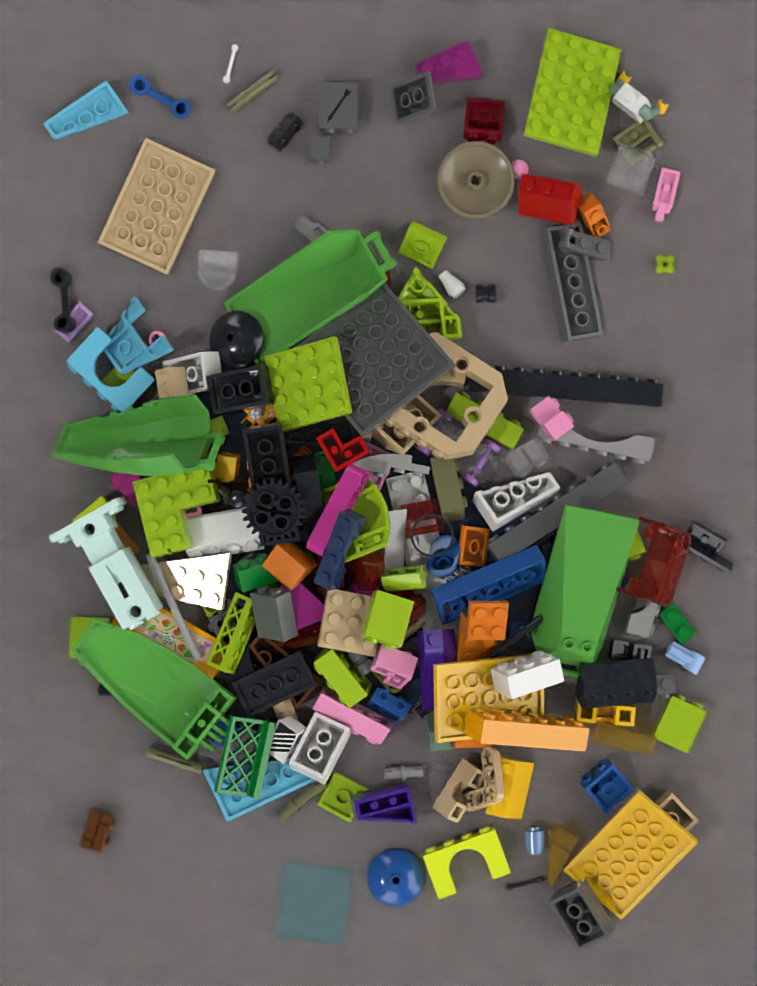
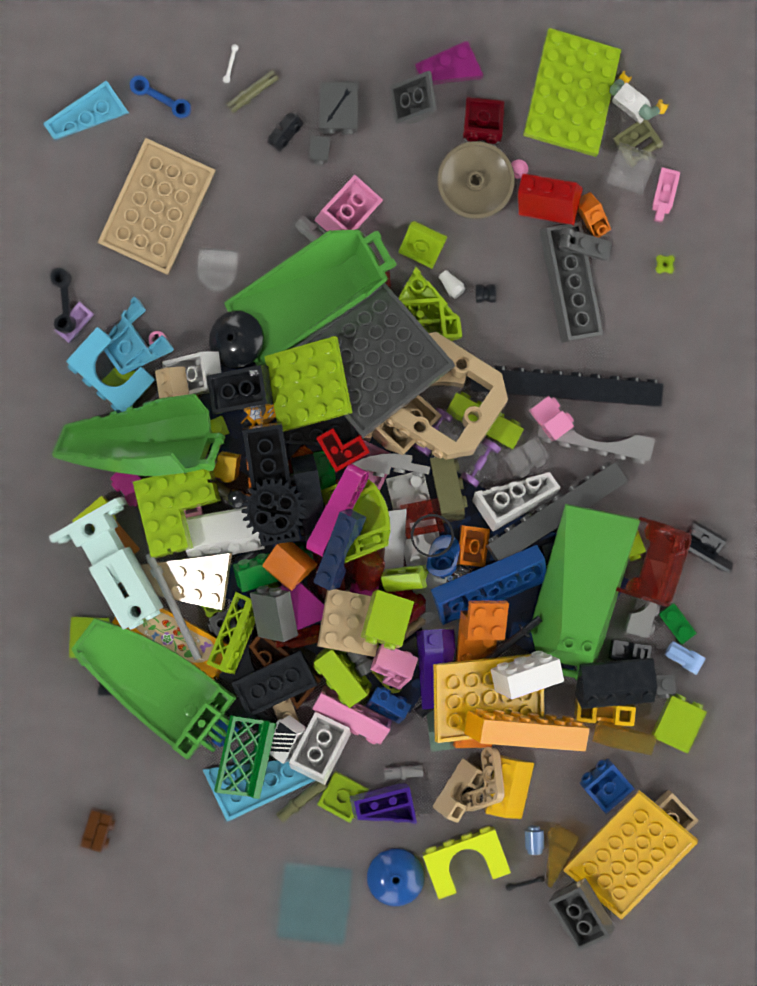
(196, 767): olive pin -> none
(349, 207): none -> bright pink slope

